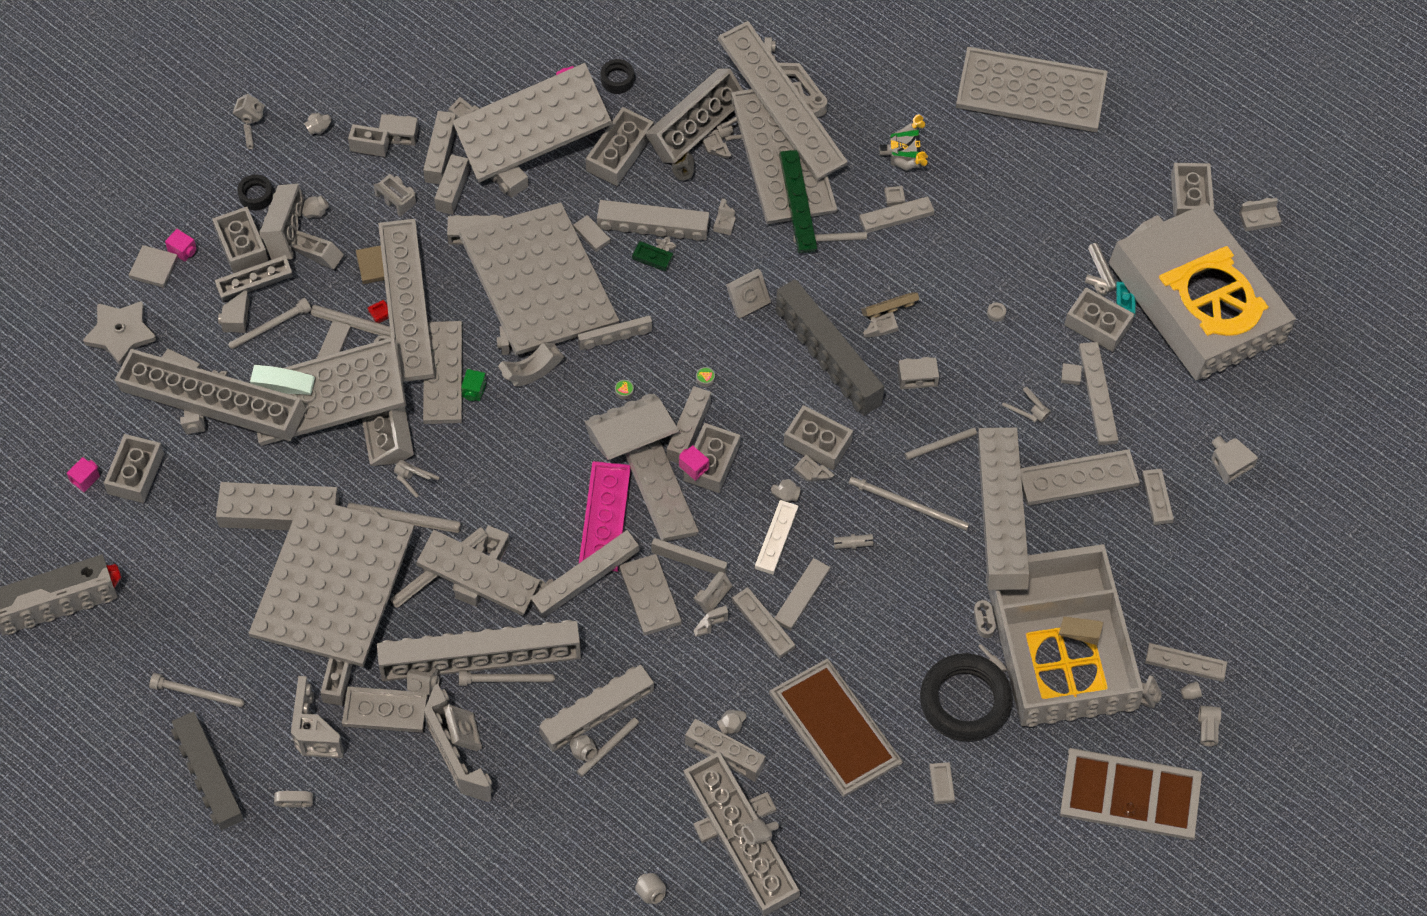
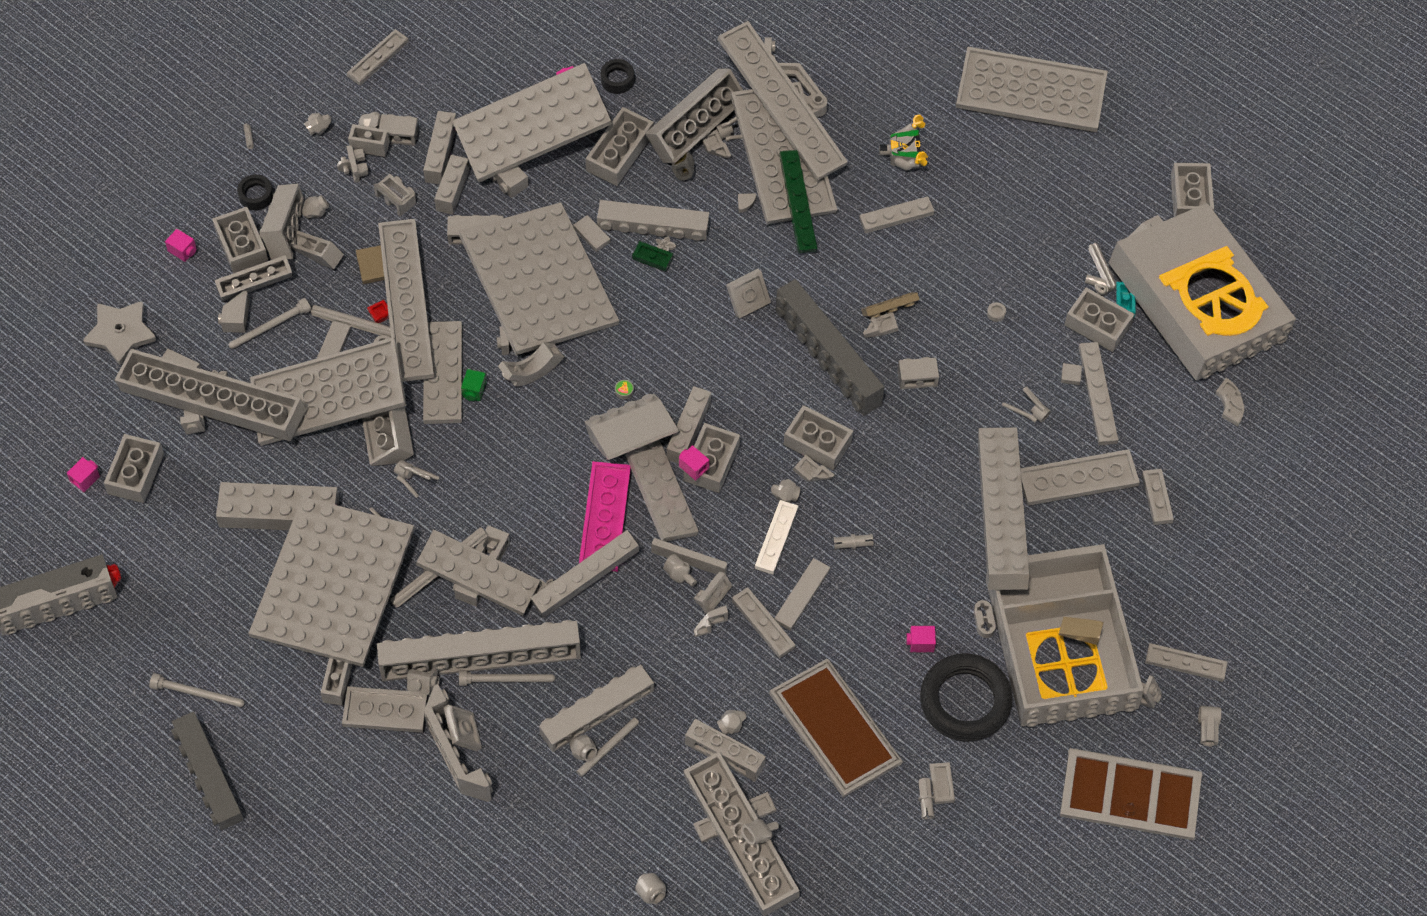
(153, 266): light grey tile -> none
(248, 109): light grey brick -> none
(282, 380): light aqua slope -> none
(293, 799): light grey beam -> none
(319, 738): light grey bracket -> none
(357, 169): none -> light grey hips
(370, 120): none -> light grey rock
(377, 57): none -> light grey tile
(410, 518): light grey axle -> none
(462, 108): light grey slope -> none
(615, 332): light grey plate -> none
(650, 594): light grey plate -> none
(678, 570): none -> light grey piece
(705, 376): tile -> none
(725, 219): light grey slope -> none
(745, 201): none -> light grey tile
(839, 237): light grey bar -> none
(862, 484): light grey bar -> none
(894, 195): light grey tile -> none
(921, 639): none -> dark pink brick
(926, 798): none -> light grey axle
(941, 443): light grey bar -> none
(994, 659): light grey piece -> none
(1191, 691): light grey hose -> none
(1232, 402): none -> light grey tile
(1232, 458): light grey torso -> none
(1260, 214): light grey bracket -> none

